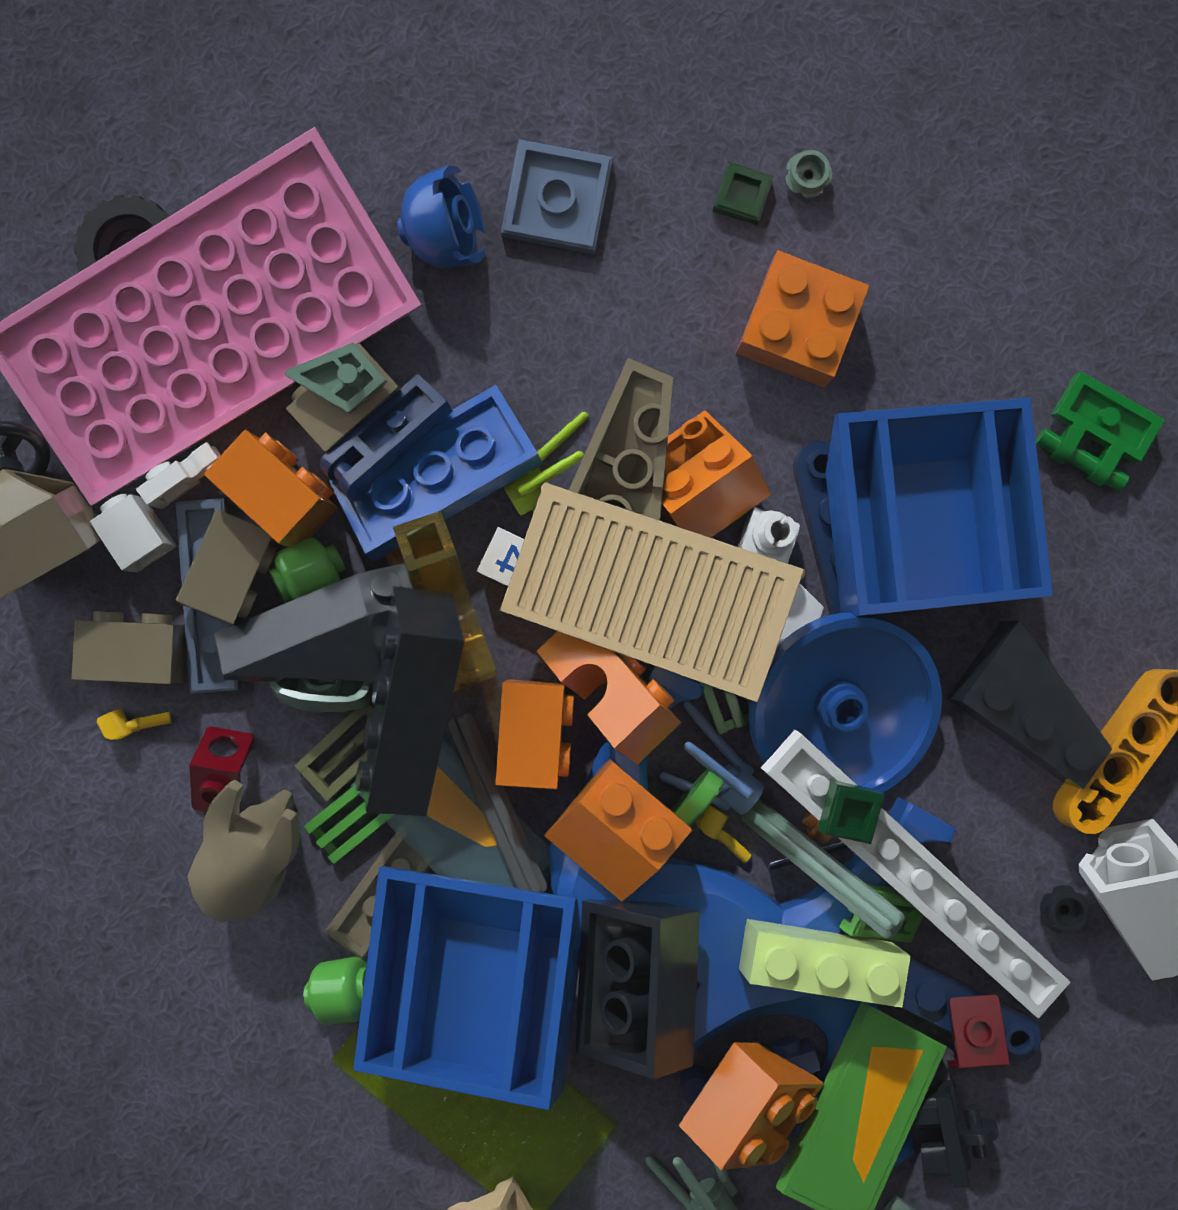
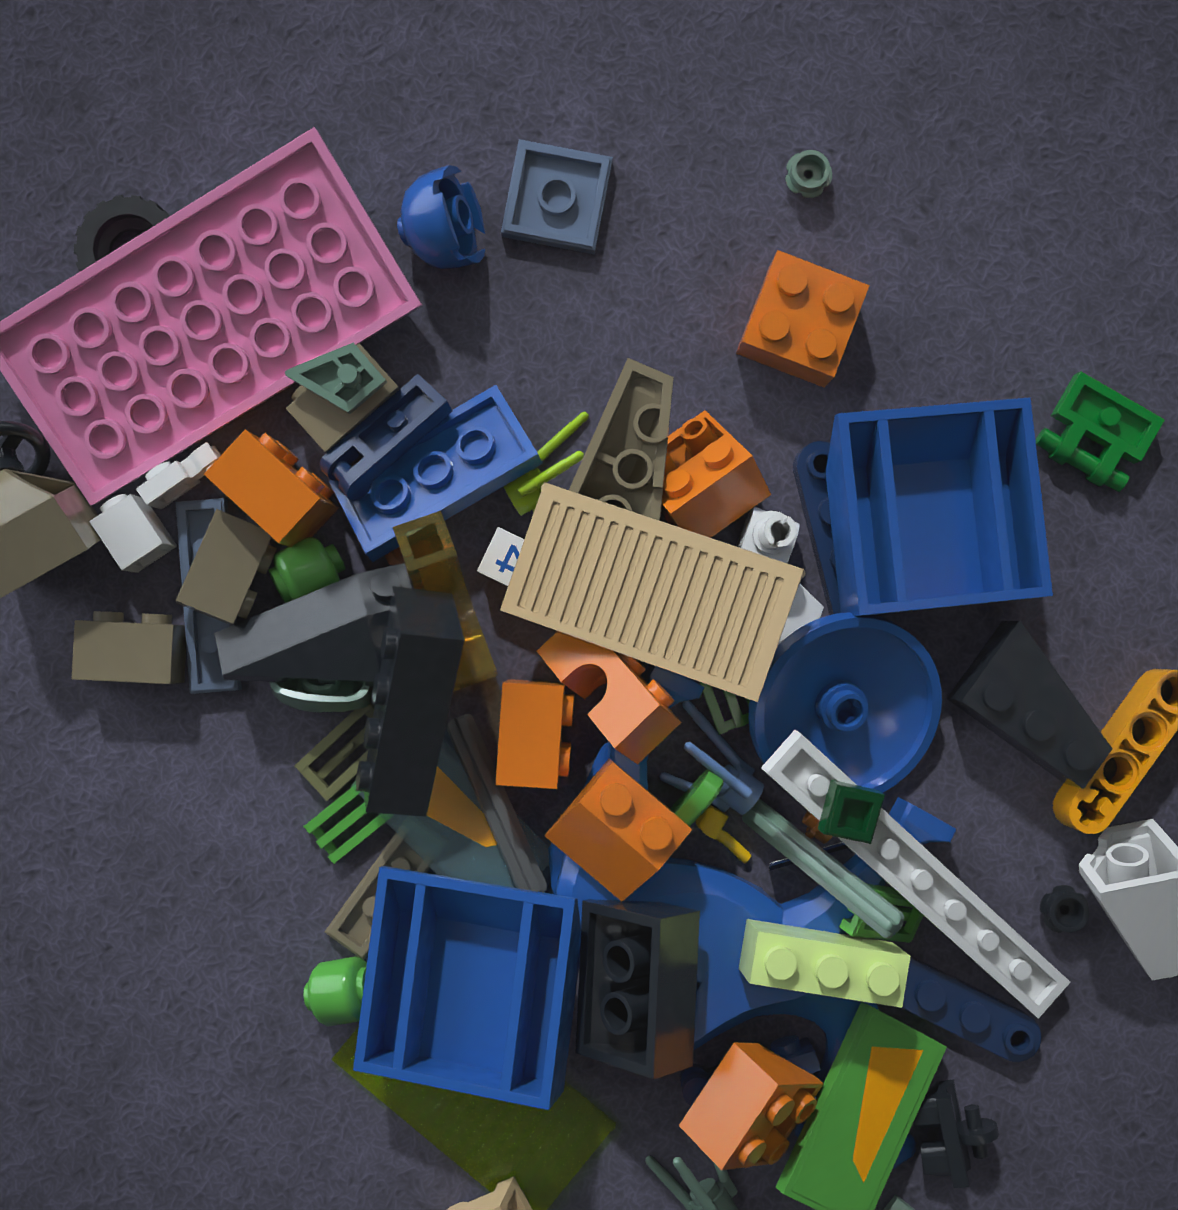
(116, 726): yellow hand -> none
(212, 773): dark red bracket -> none
(243, 854): dark tan piece -> none
(742, 193): dark green tile -> none
(977, 1032): dark red bracket -> none

